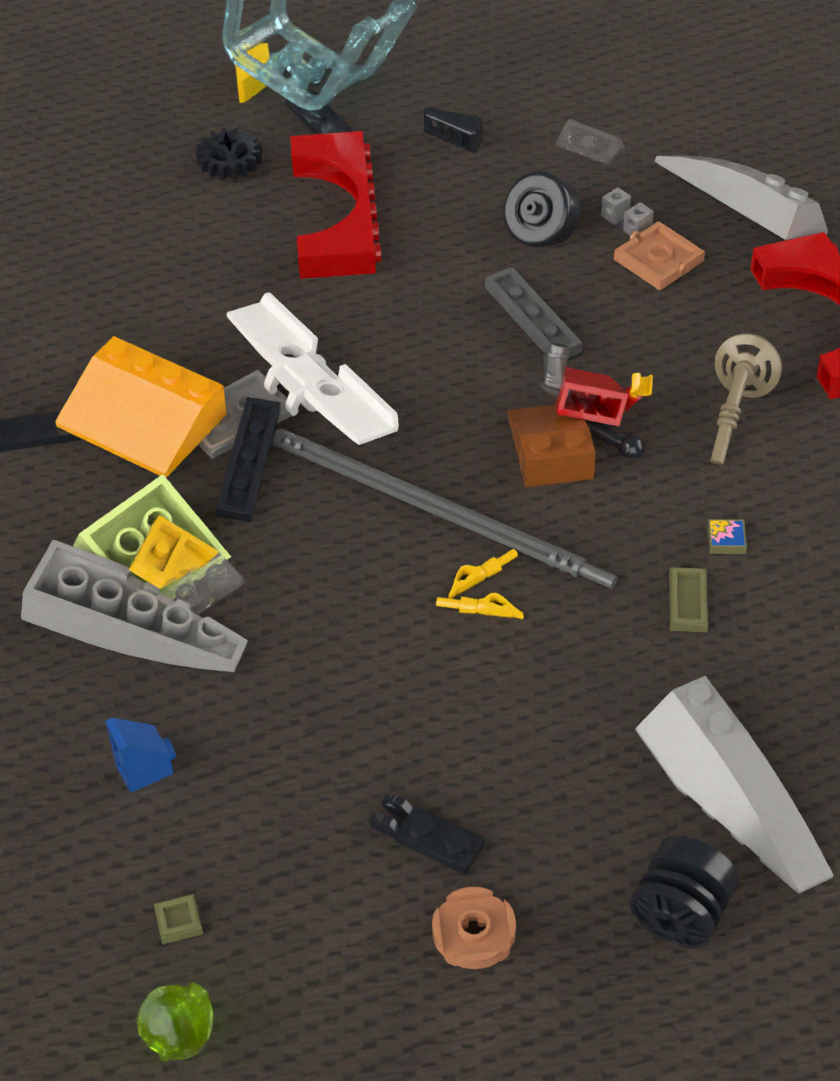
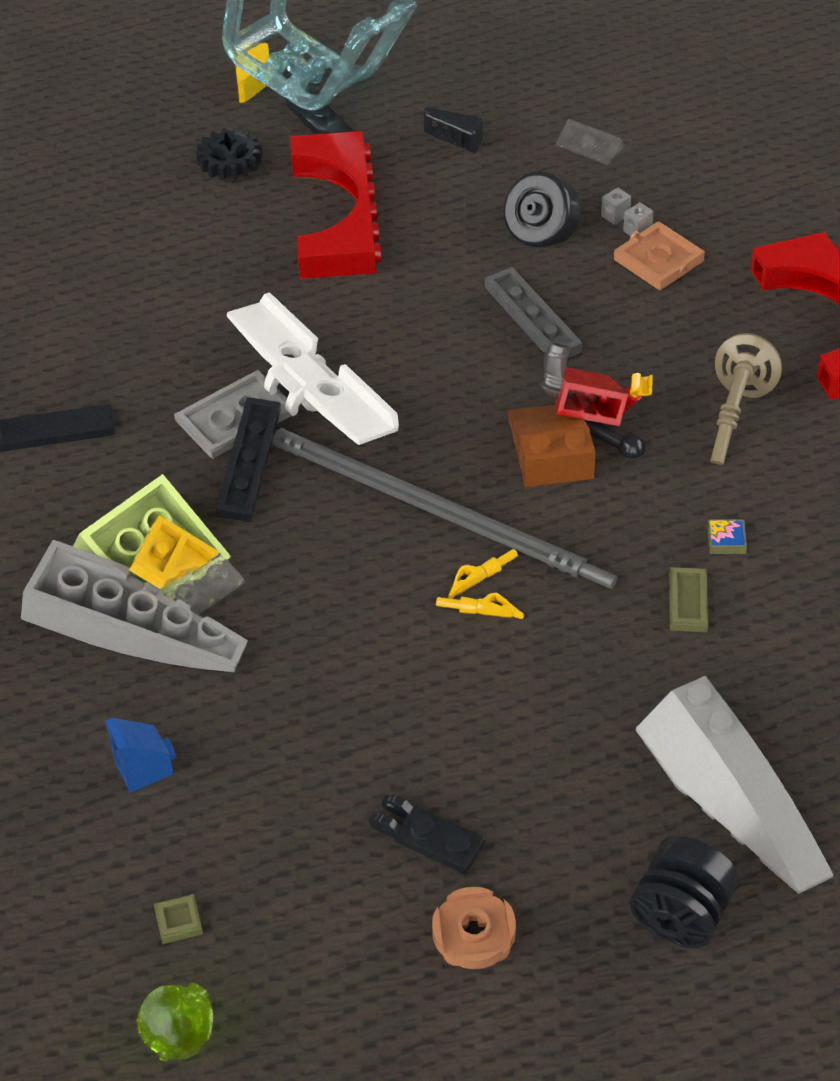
(142, 407): light orange slope -> none
(752, 193): light grey wedge -> none

